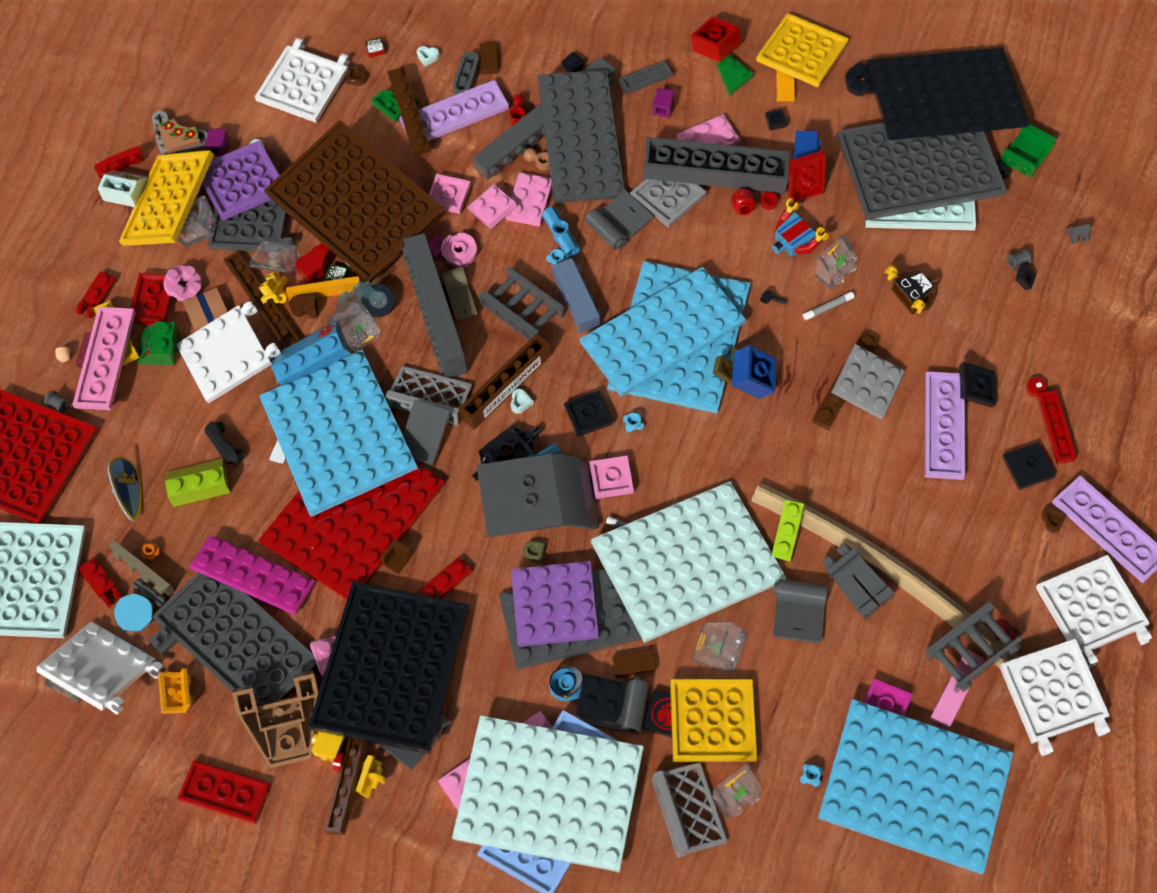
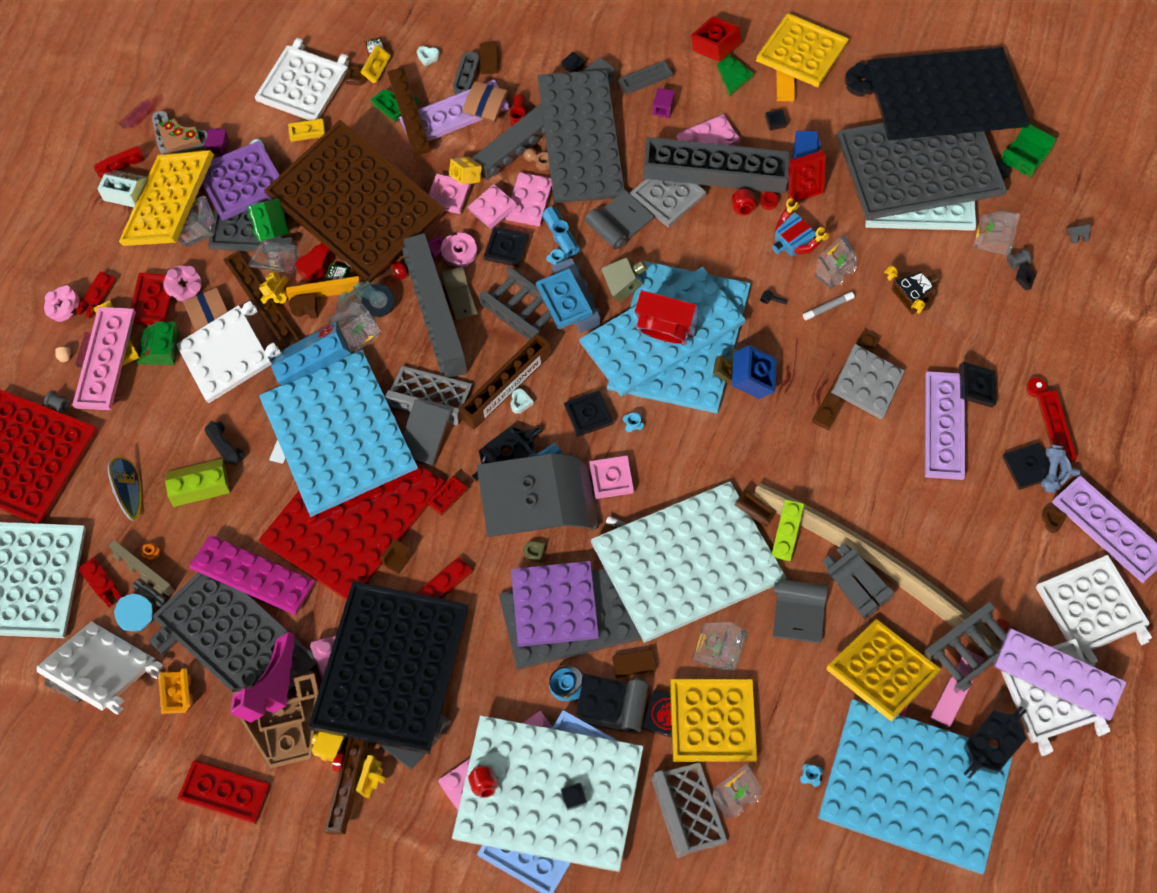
(63, 295): none -> bright pink plate
(140, 110): none -> clear pink plate
(267, 219): none -> green brick
(271, 689): none -> dark pink arch
(306, 130): none -> yellow plate
(375, 64): none -> yellow plate
(399, 270): none -> red tile
(447, 495): none -> red plate
(465, 170): none -> yellow head
(483, 781): none -> red head
(484, 101): none -> nougat slope
(506, 247): none -> black plate
(564, 298): none -> dark azure plate
(573, 796): none -> black plate
(624, 277): none -> torso
(666, 318): none -> red container
(755, 508): none -> reddish brown tile
(883, 670): none -> yellow plate
(997, 232): none -> clear slope
(1006, 731): none -> black plate
(1056, 456): none -> sand blue piece
(1059, 674): none -> lavender plate

